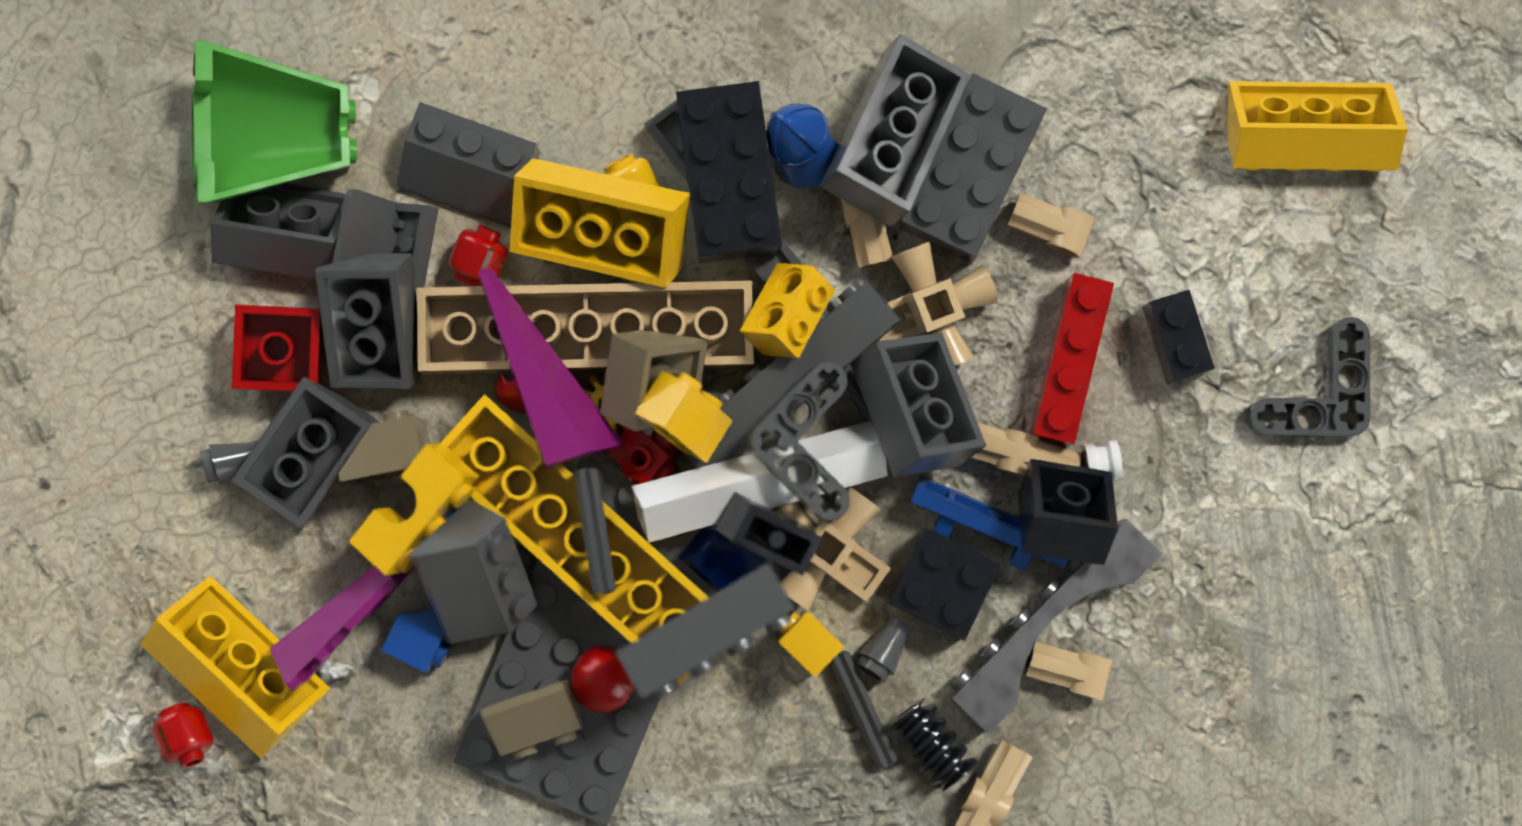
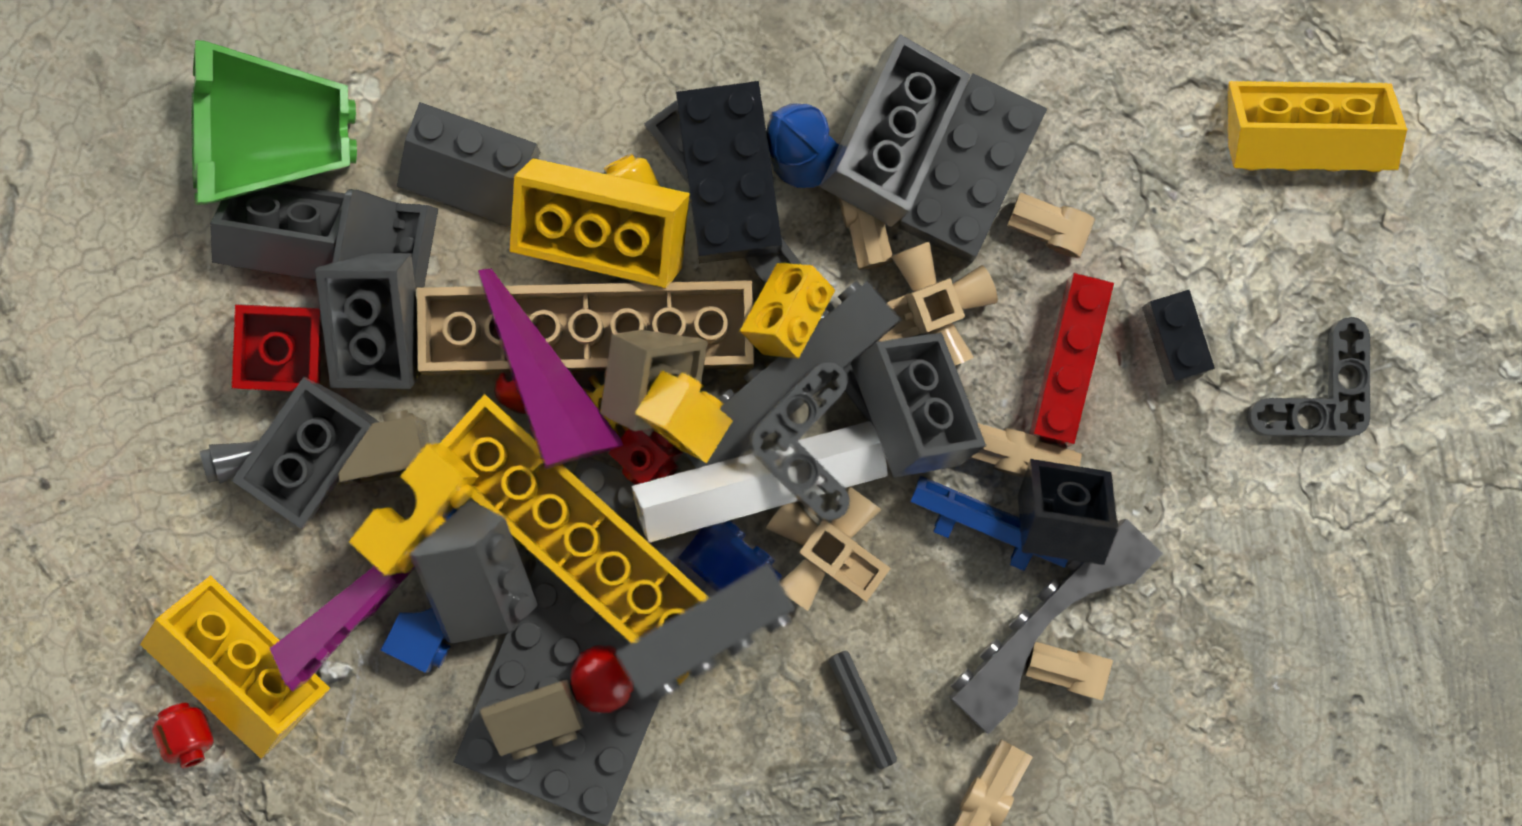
(476, 252): red head -> none
(595, 531): dark grey axle -> none
(768, 533): black brick -> none
(809, 642): yellow brick -> none
(884, 650): dark grey cone -> none
(933, 745): black piece -> none
(944, 583): black brick -> none
(1104, 458): white wheel -> none

